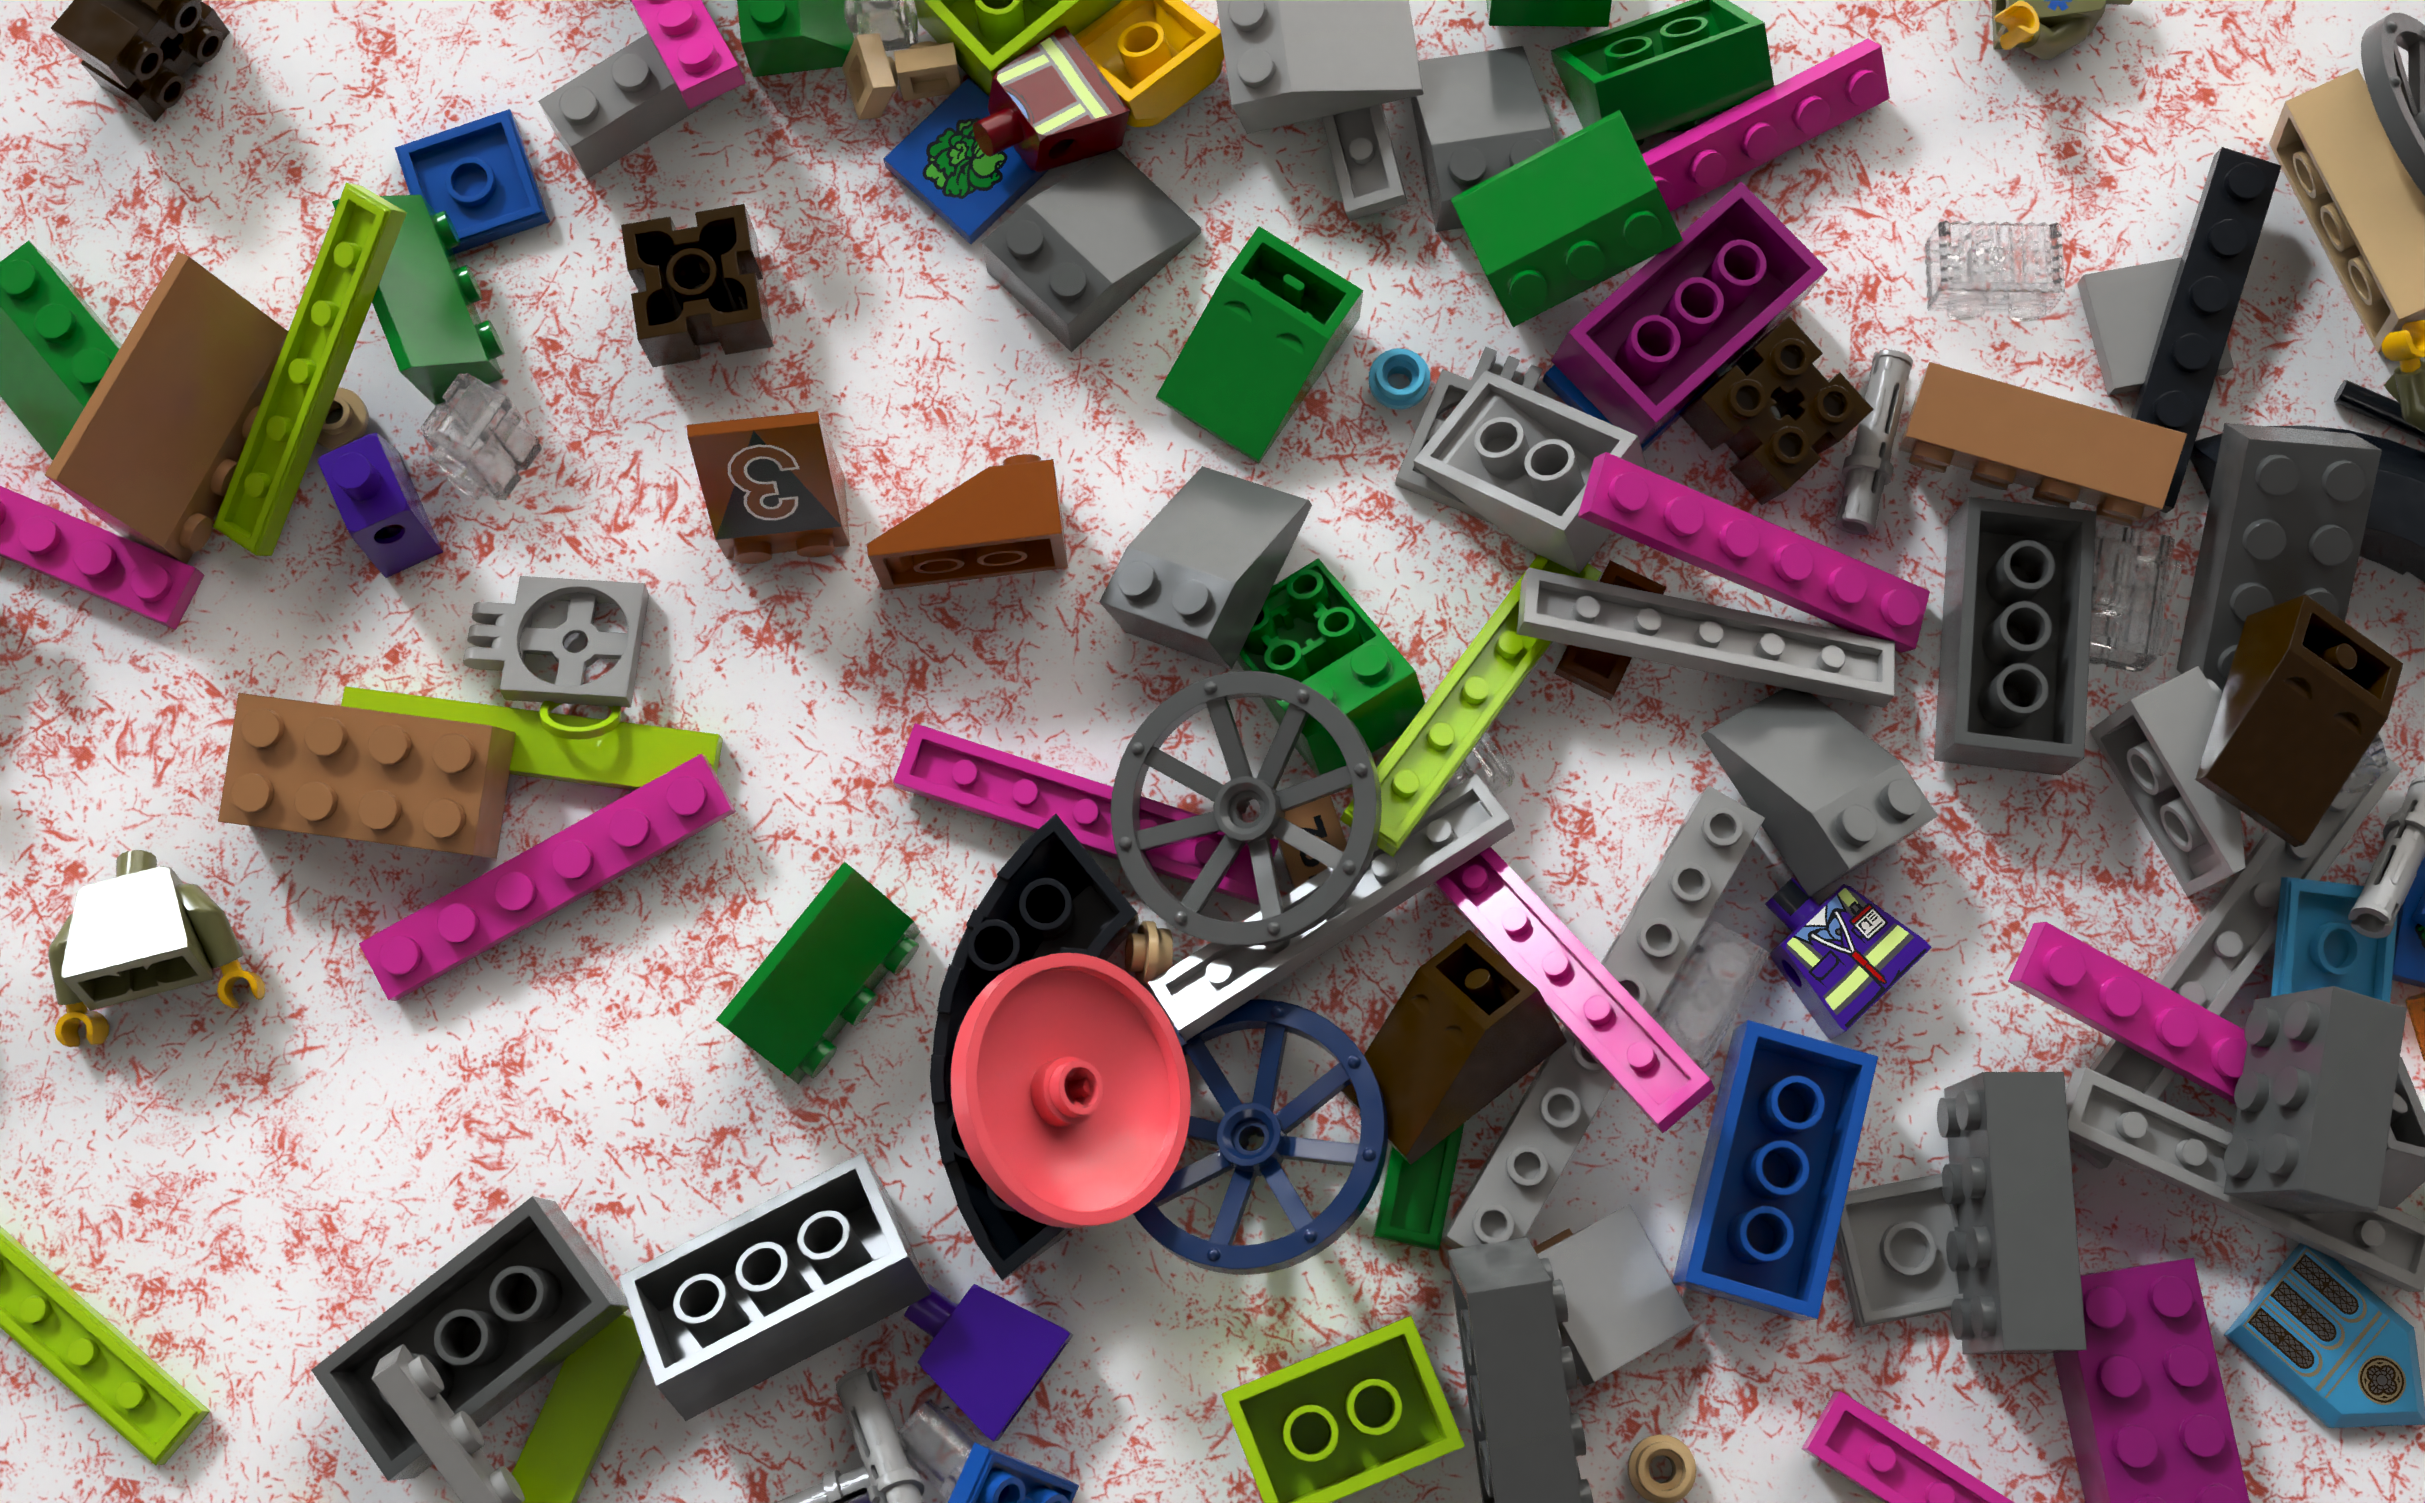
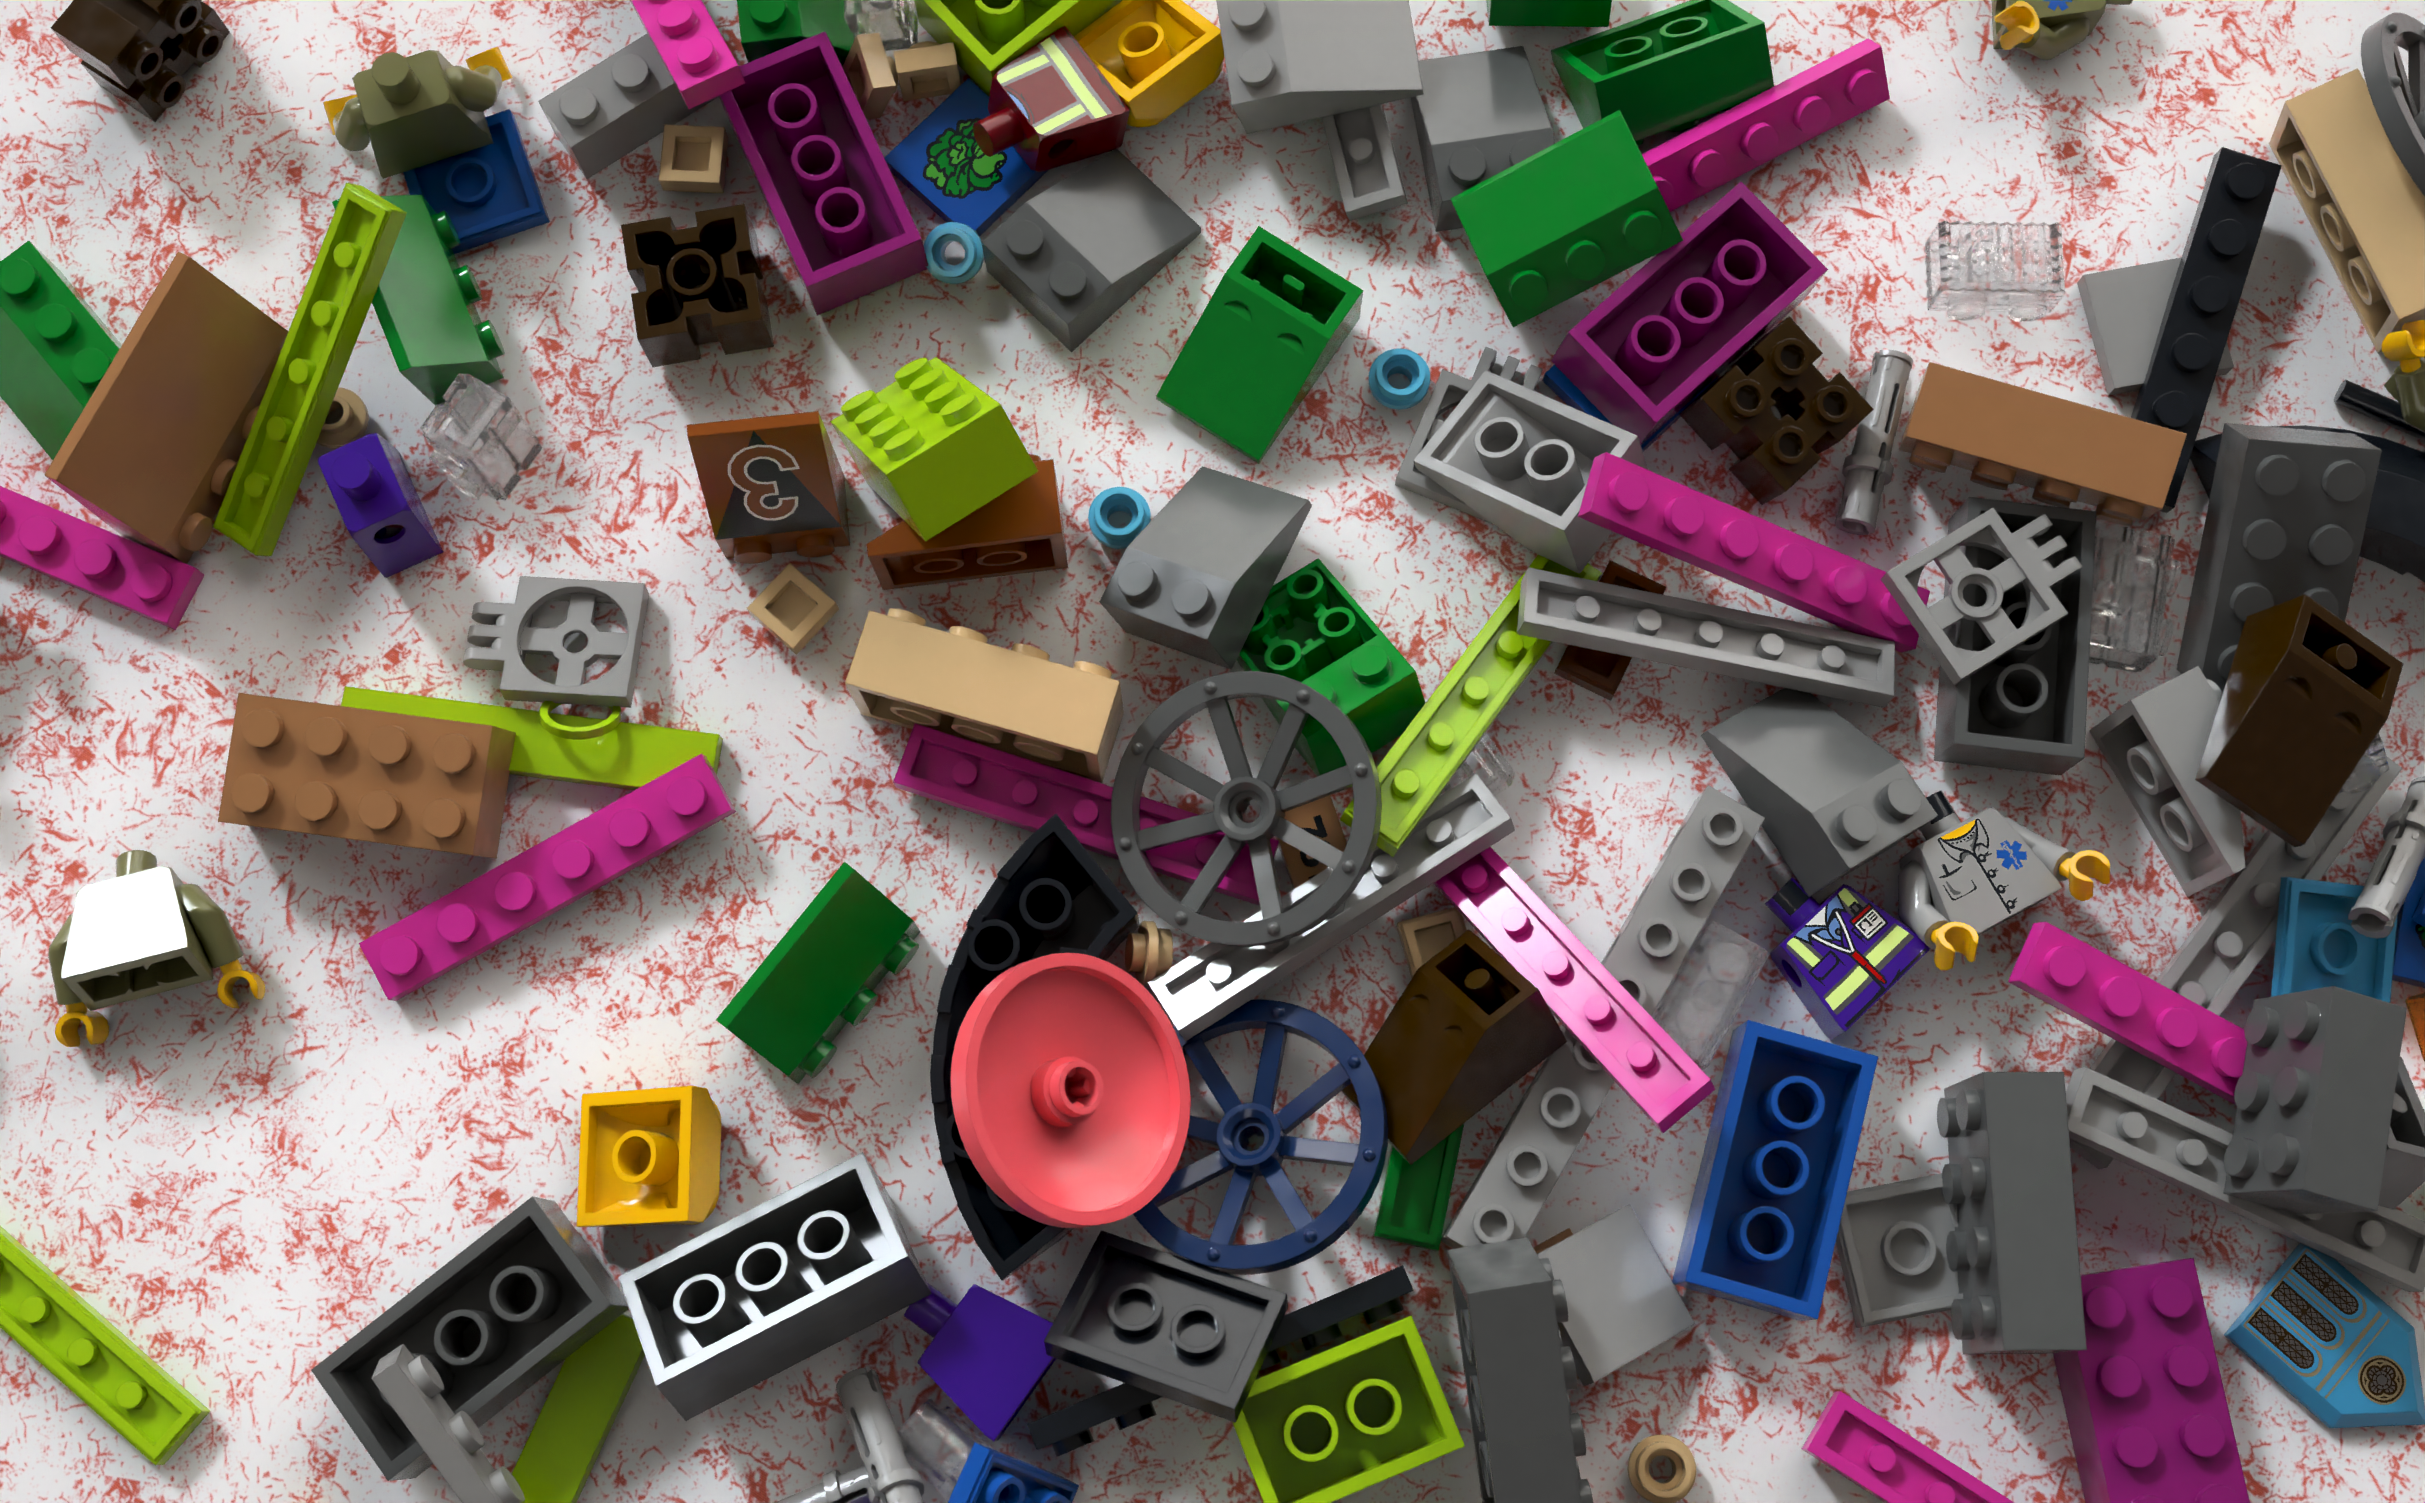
(418, 108): none -> olive torso
(648, 1157): none -> yellow slope
(693, 158): none -> tan plate
(793, 608): none -> tan plate
(823, 174): none -> magenta brick
(933, 445): none -> lime brick
(935, 249): none -> medium azure plate
(986, 692): none -> tan brick
(1116, 500): none -> medium azure plate
(1167, 1325): none -> black plate
(1312, 1324): none -> black plate
(1428, 935): none -> tan tile
(1982, 875): none -> light grey torso
(2023, 564): none -> light grey piece

